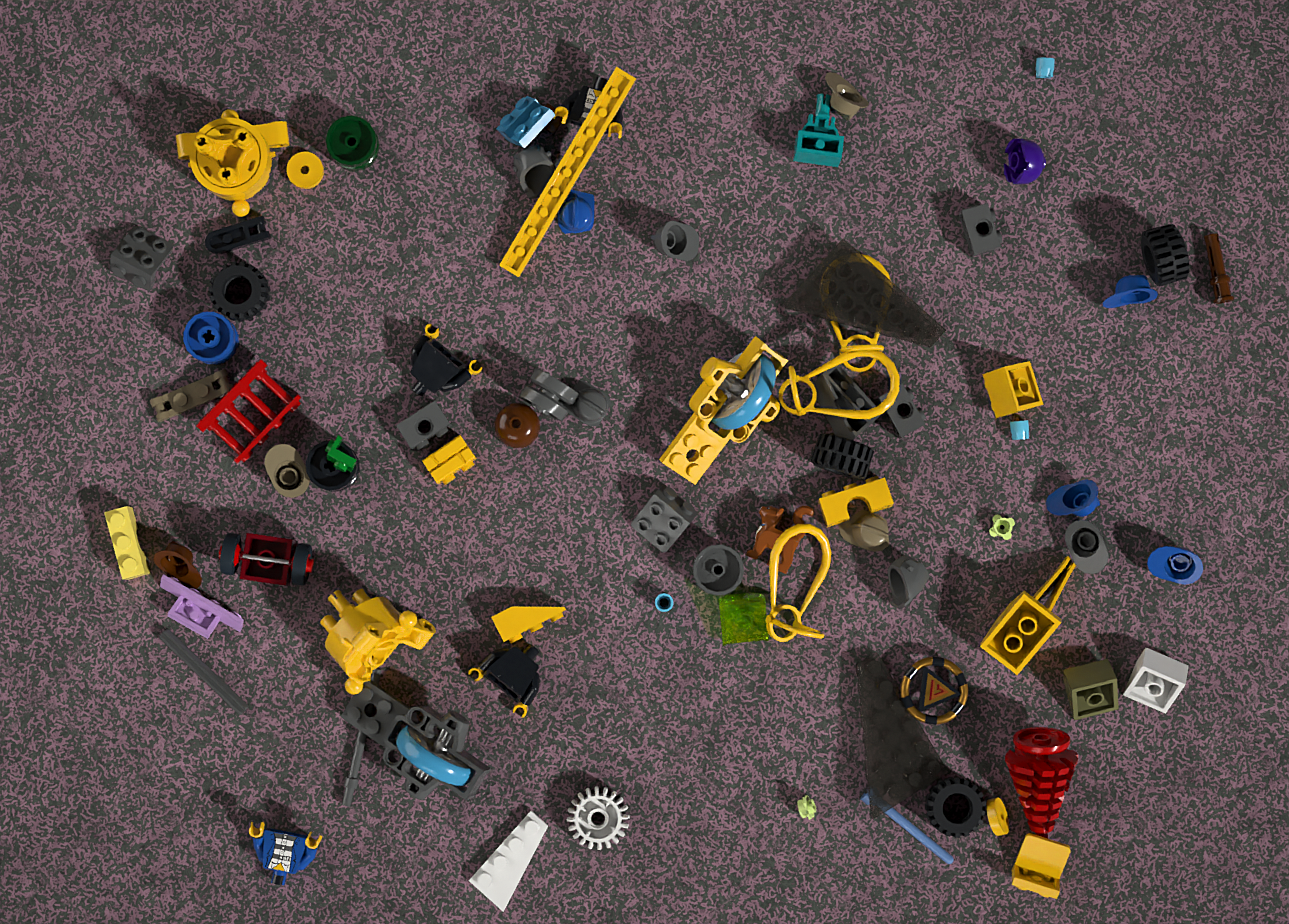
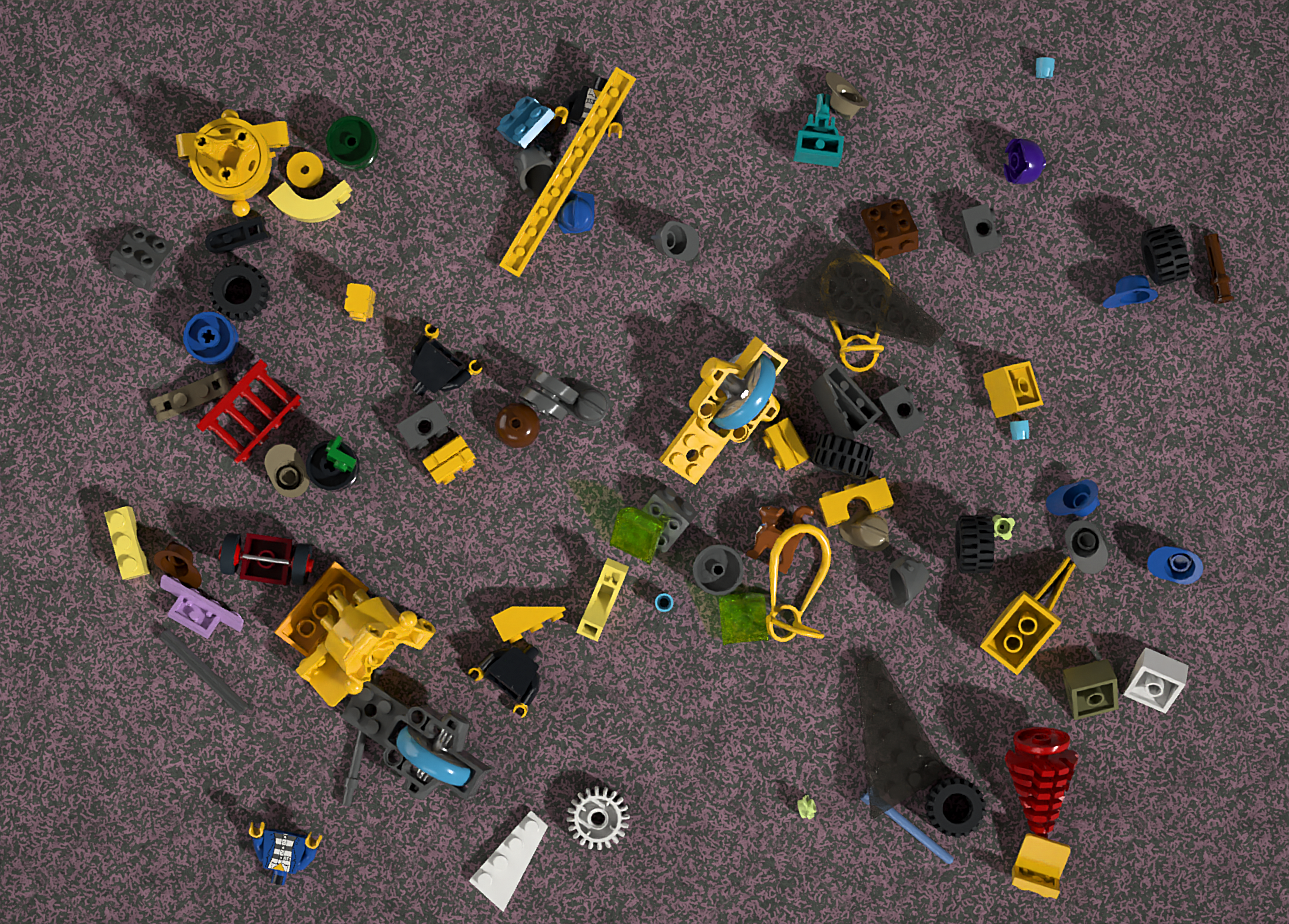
(302, 624): none -> light orange slope
(310, 210): none -> light yellow arch
(324, 675): none -> yellow bracket
(359, 302): none -> yellow brick
(602, 599): none -> light yellow arch
(637, 533): none -> clear neon green slope
(786, 445): none -> yellow brick
(853, 414): yellow animal -> none
(890, 229): none -> reddish brown bracket
(934, 690): piece -> none
(974, 544): none -> black tyre
(997, 816): yellow piece -> none

